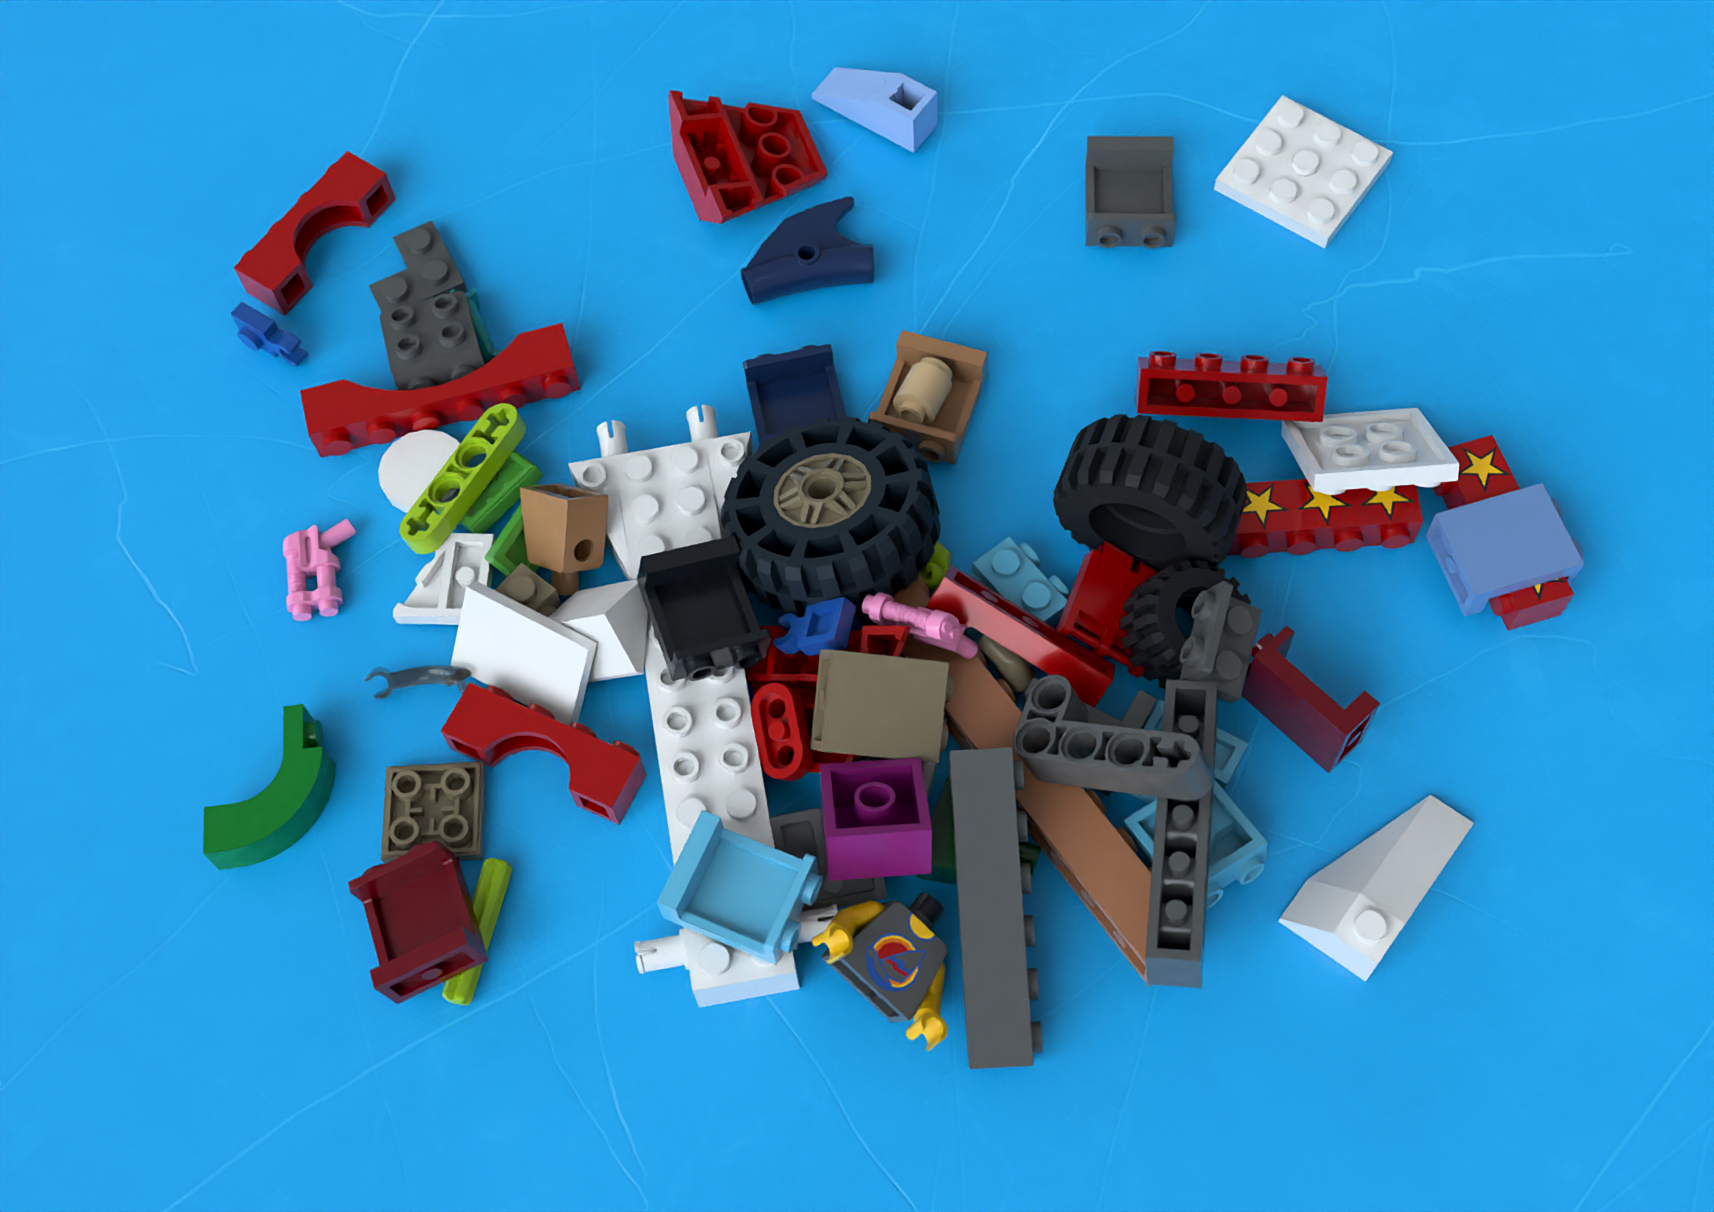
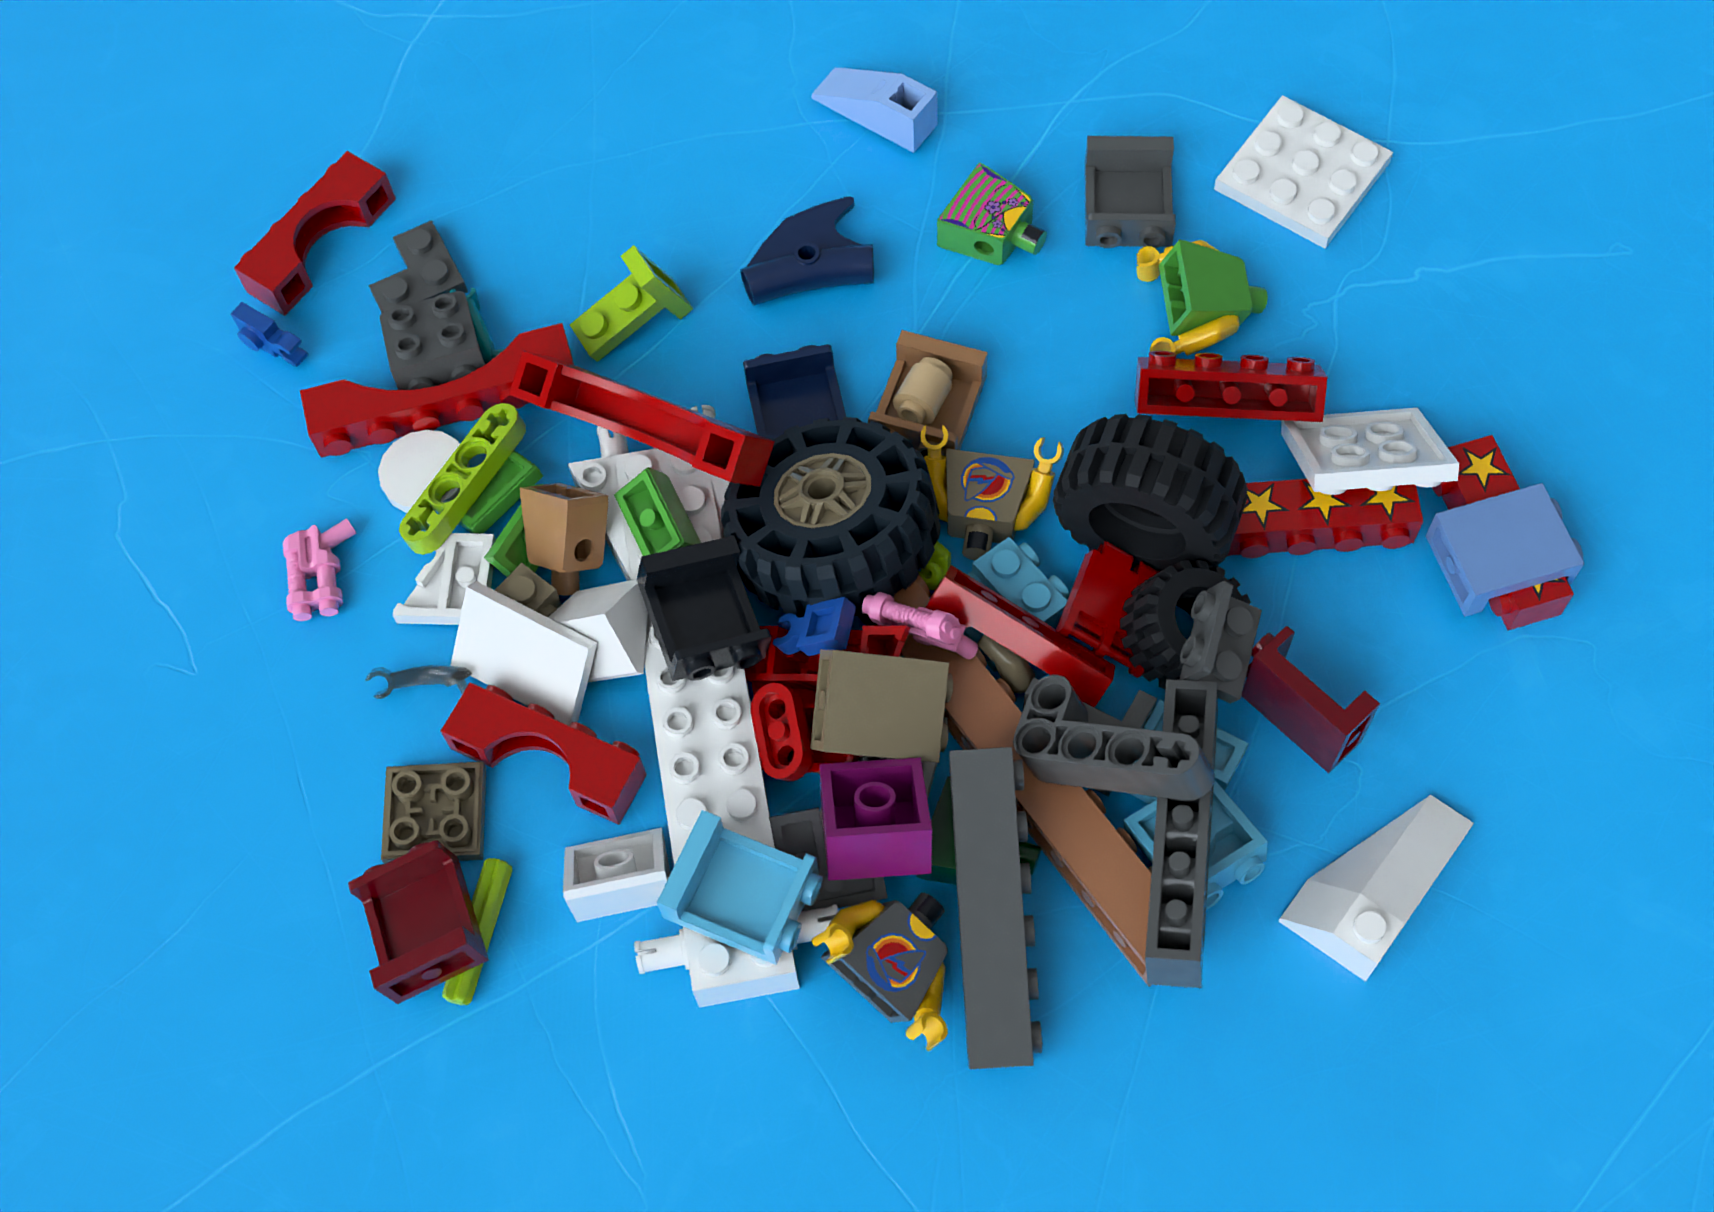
(284, 810): green arch -> none
(615, 874): none -> white slope
(629, 305): none -> lime bracket
(655, 513): none -> bright green slope
(679, 431): none -> red arch
(740, 155): red wedge -> none
(988, 494): none -> torso
(989, 219): none -> bright green torso
(1202, 293): none -> bright green torso

